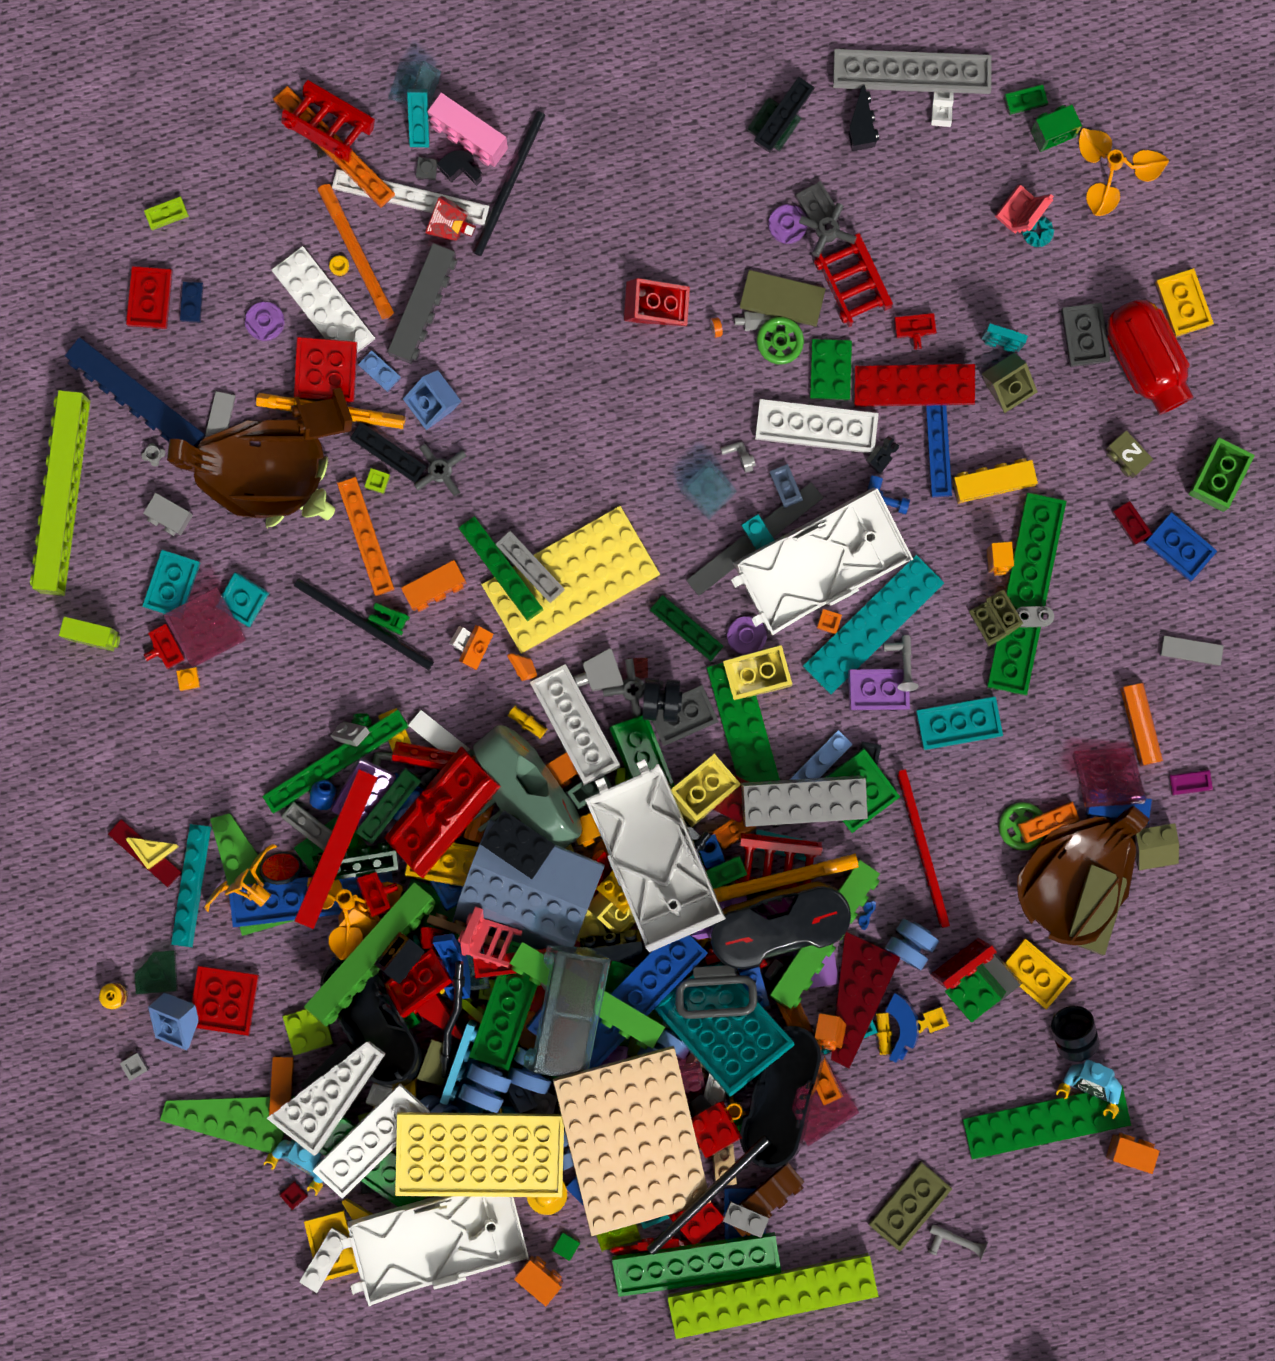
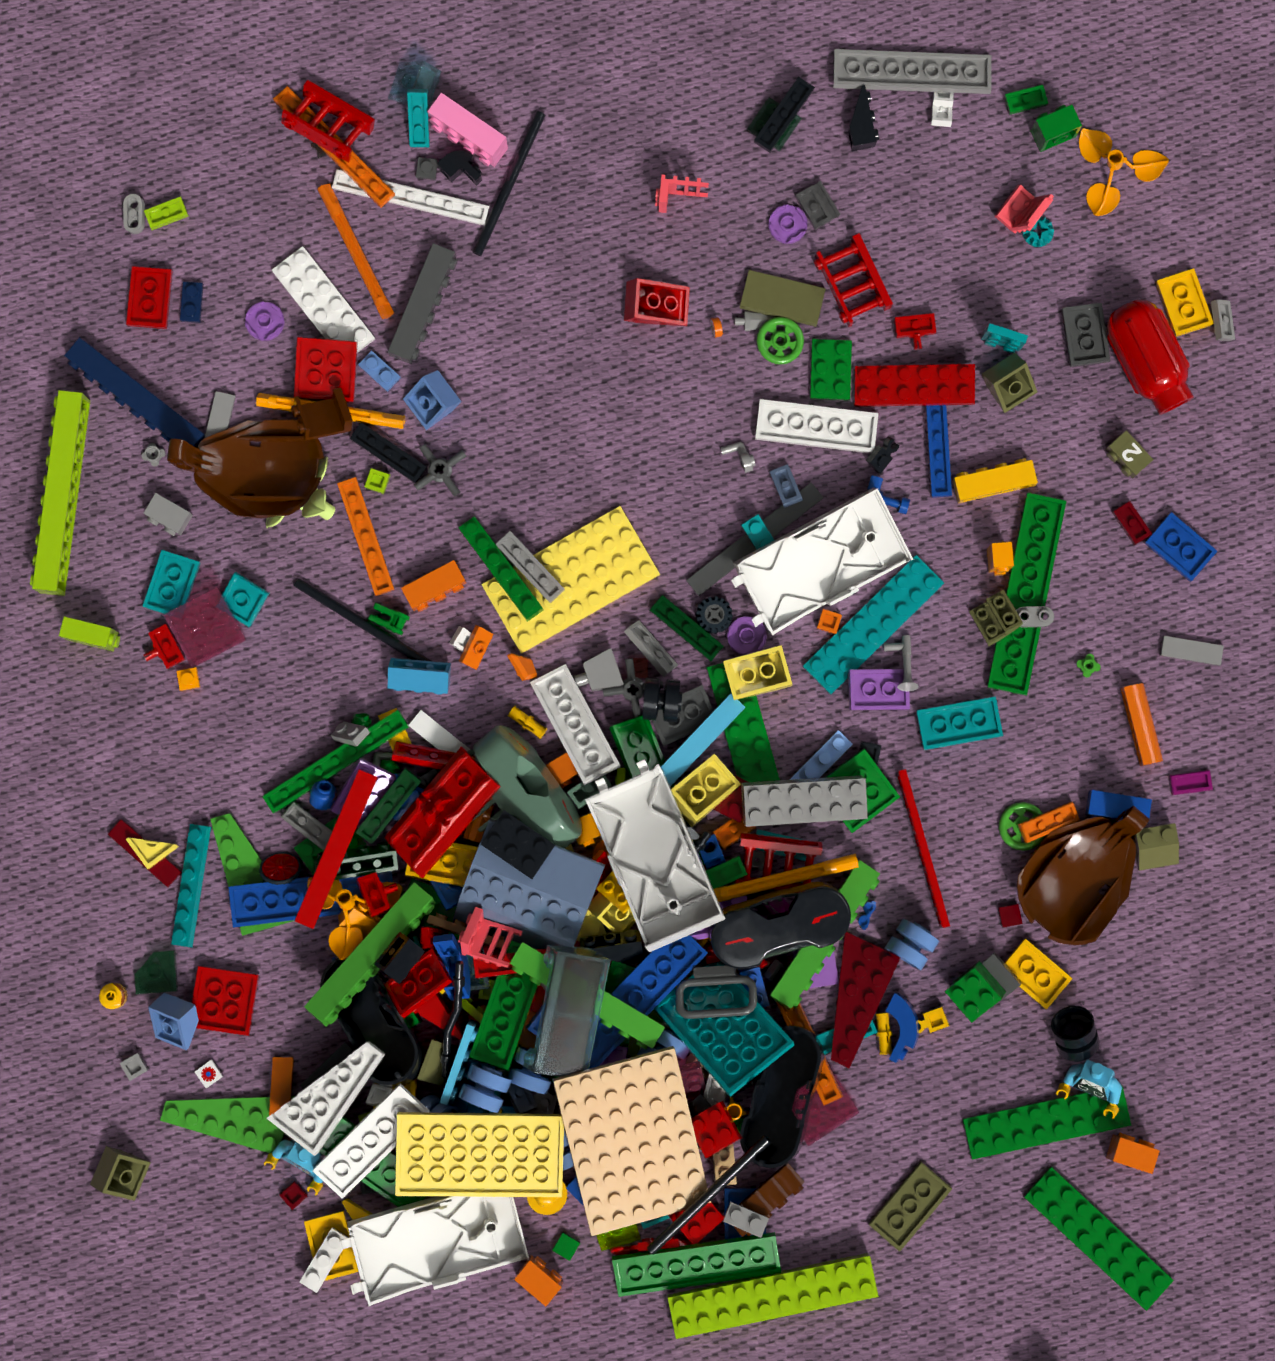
(119, 1173): none -> olive slope
(132, 214): none -> light grey plate
(208, 1074): none -> white tile
(255, 892): light orange plant -> none
(306, 1032): lime plate -> none
(339, 265): yellow tile -> none
(390, 765): none -> green plate
(419, 676): none -> dark azure brick
(449, 220): red torso -> none
(651, 648): none -> light grey plate
(669, 186): none -> coral plate
(701, 738): none -> medium azure tile
(708, 490): clear light blue slope -> none
(717, 609): none -> black wheel
(830, 235): dark grey bar -> none
(830, 1031): orange brick -> none
(941, 1233): light grey piece -> none
(963, 963): red plate -> none
(1010, 915): none -> dark red tile
(1082, 664): none -> bright green plate
(1093, 890): olive tile -> none
(1098, 1238): none -> green plate
(1109, 777): clear pink plate -> none
(1221, 474): bright green brick -> none
(1223, 320): none -> light grey plate

